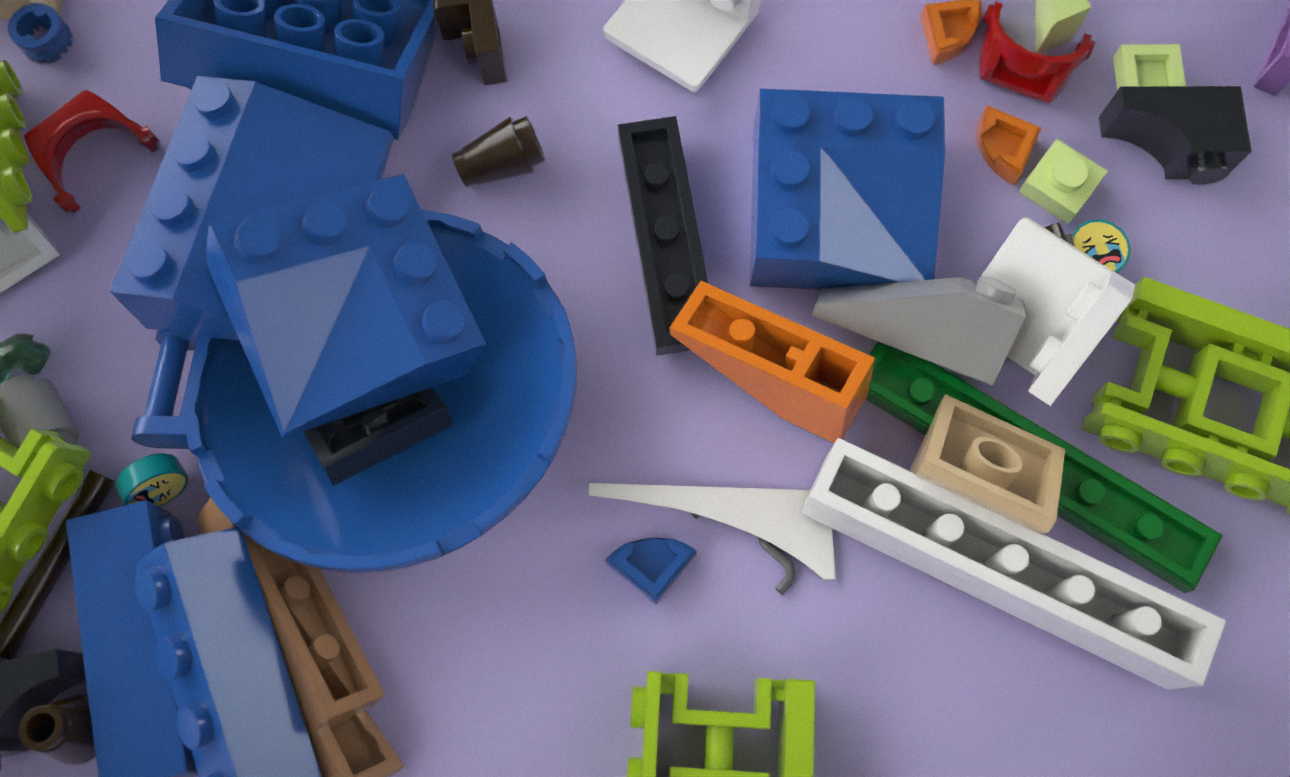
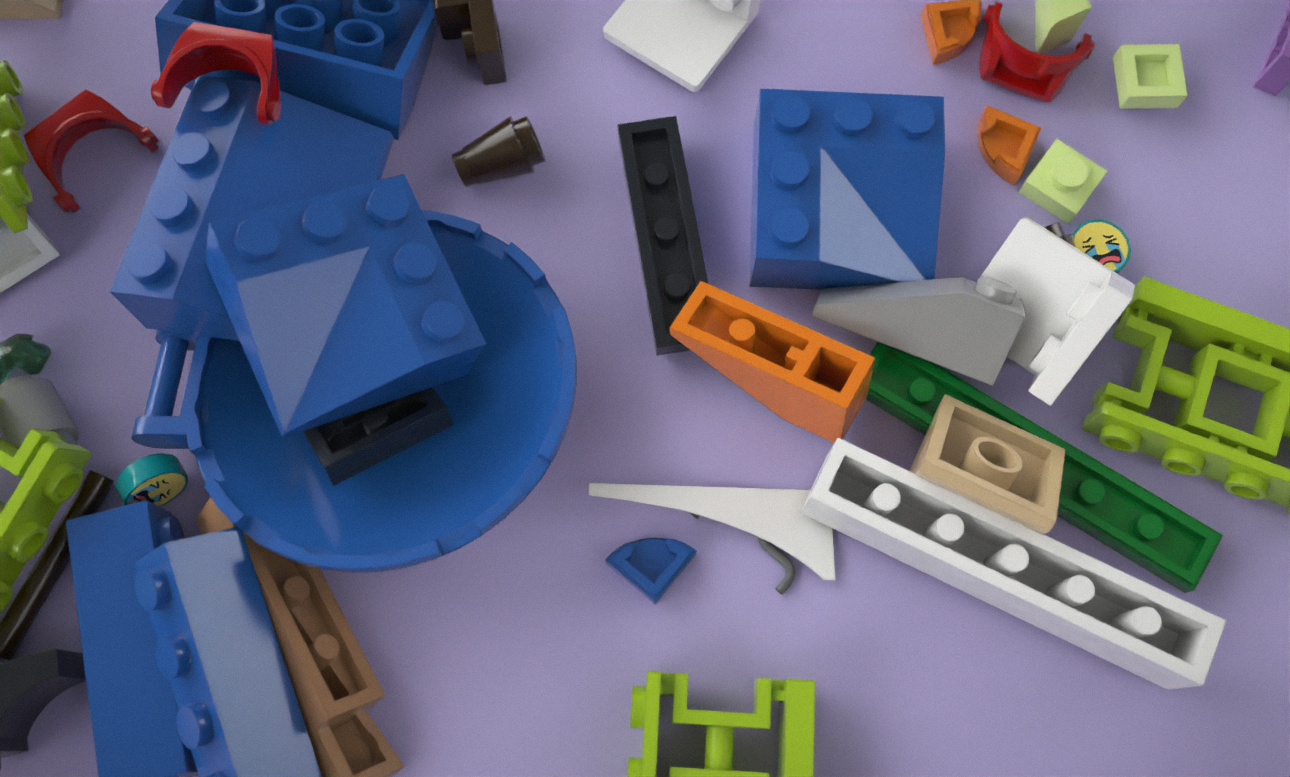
(49, 46): blue bush -> none
(60, 730): dark brown cone -> none
(217, 48): none -> red helmet
(1187, 129): black arch -> none

